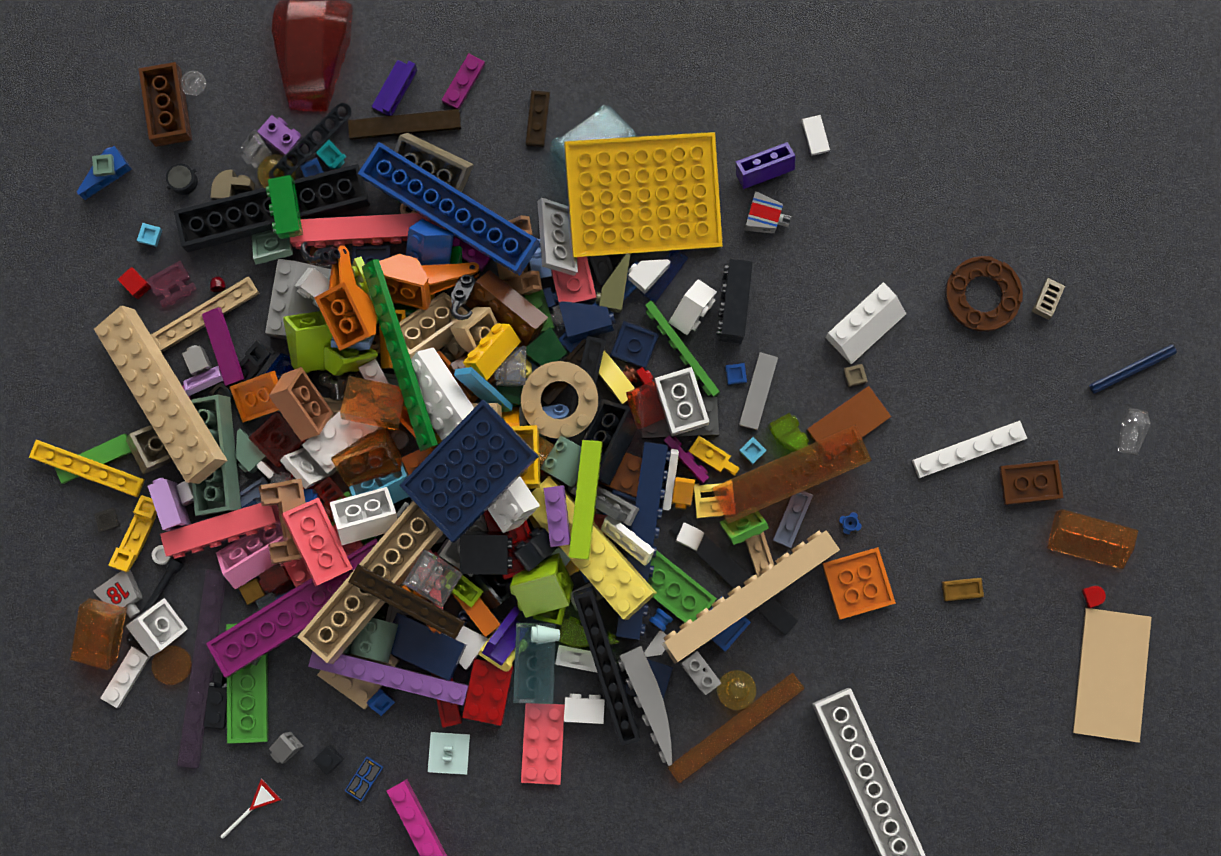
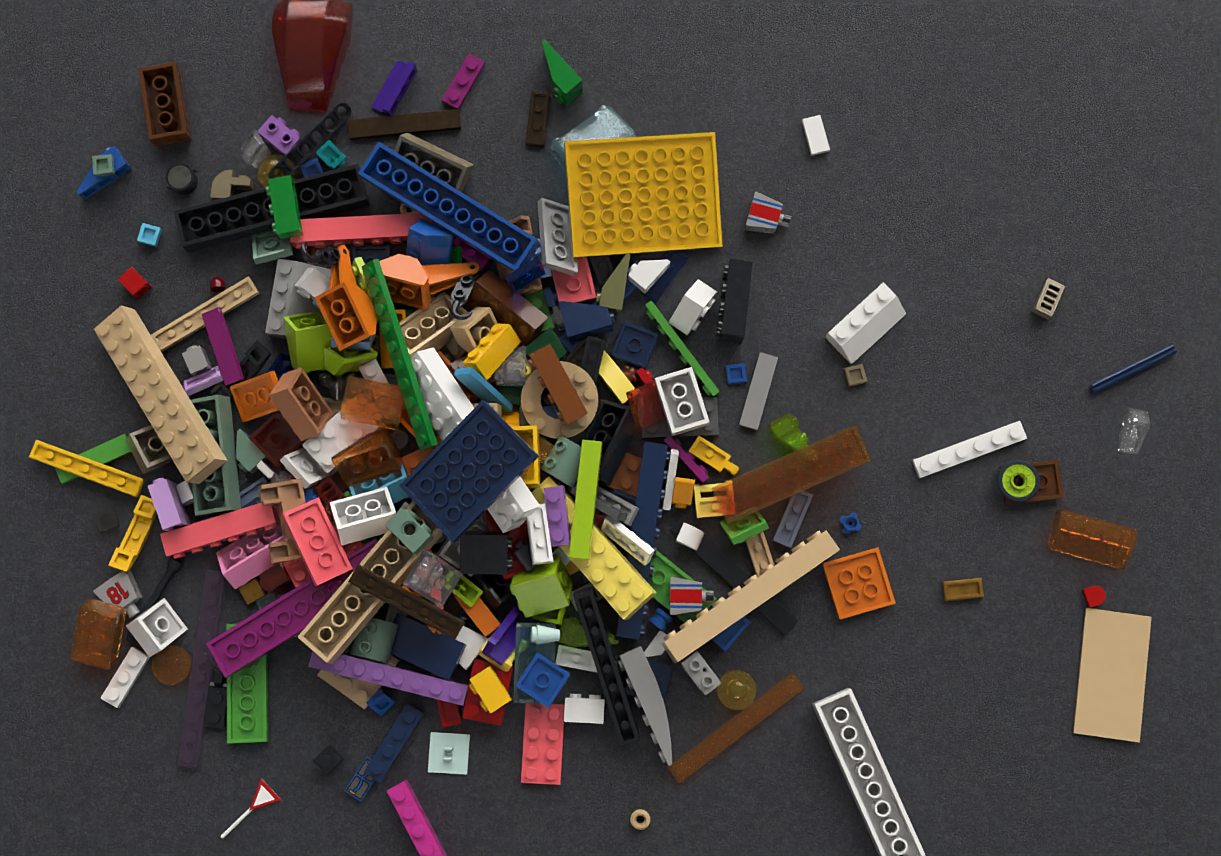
(159, 555): white tile -> none
(167, 280): clear pink plate -> none
(193, 83): clear cone -> none
(285, 747): light grey slope -> none
(393, 743): none -> dark blue plate
(415, 542): none -> sand green brick
(489, 689): none -> yellow brick
(525, 275): none -> clear blue plate
(539, 537): none -> white tile
(542, 680): none -> blue plate
(558, 384): none -> dark orange brick
(564, 80): none -> green slope
(640, 812): none -> tan plate
(687, 596): none -> torso
(752, 450): medium azure plate -> none
(765, 165): dark purple brick -> none
(861, 410): dark orange tile -> none
(999, 272): reddish brown plate -> none
(1007, 486): none -> wheel

